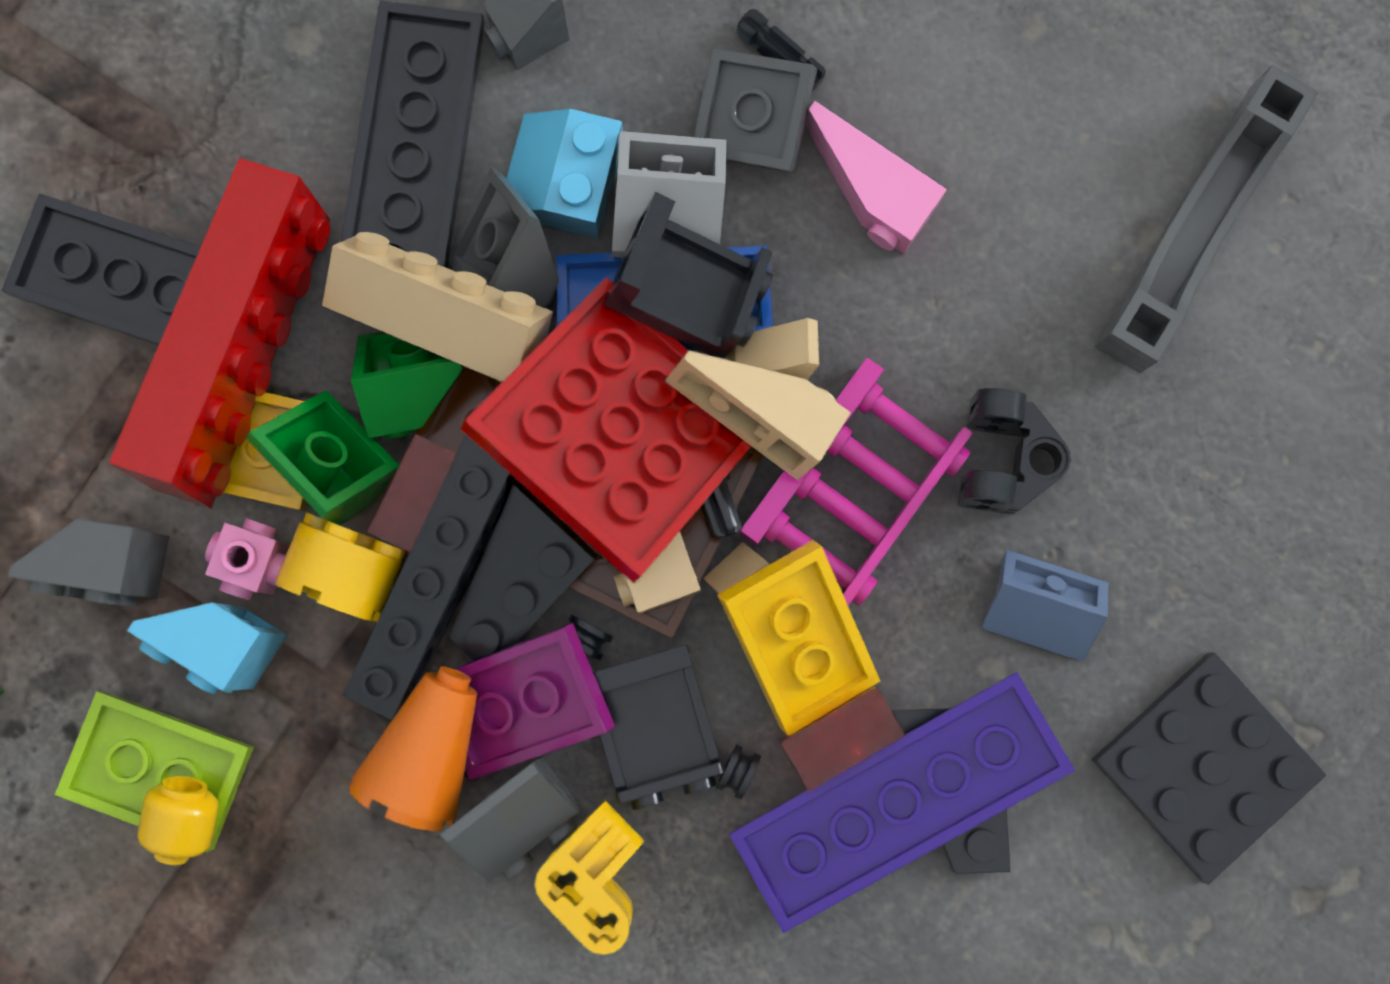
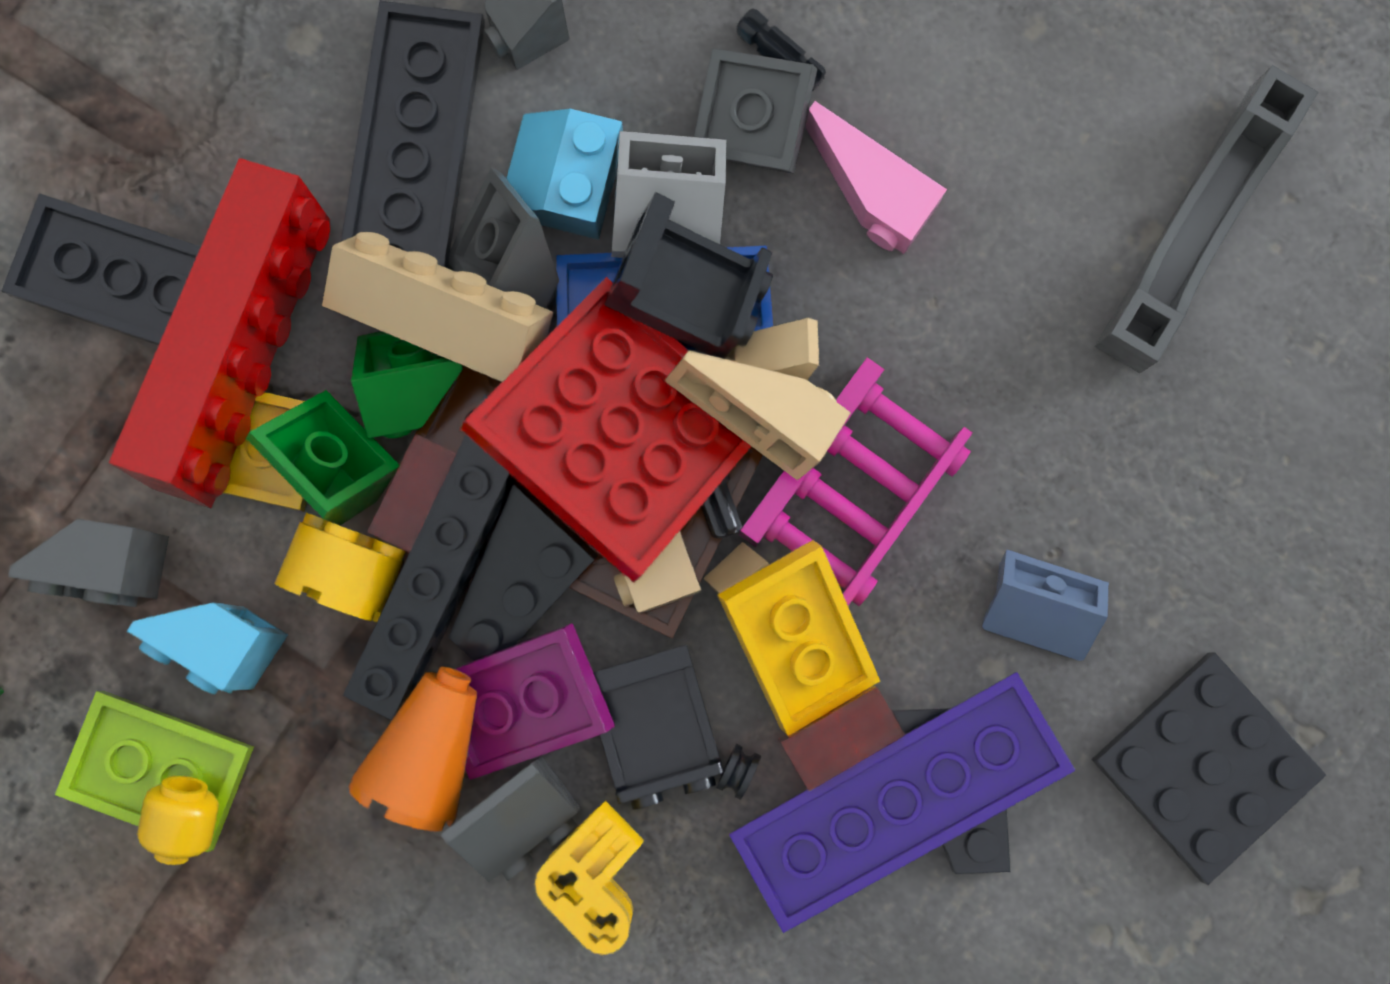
(264, 561): bright pink brick -> none
(590, 637): black bush -> none
(1009, 414): black piece -> none

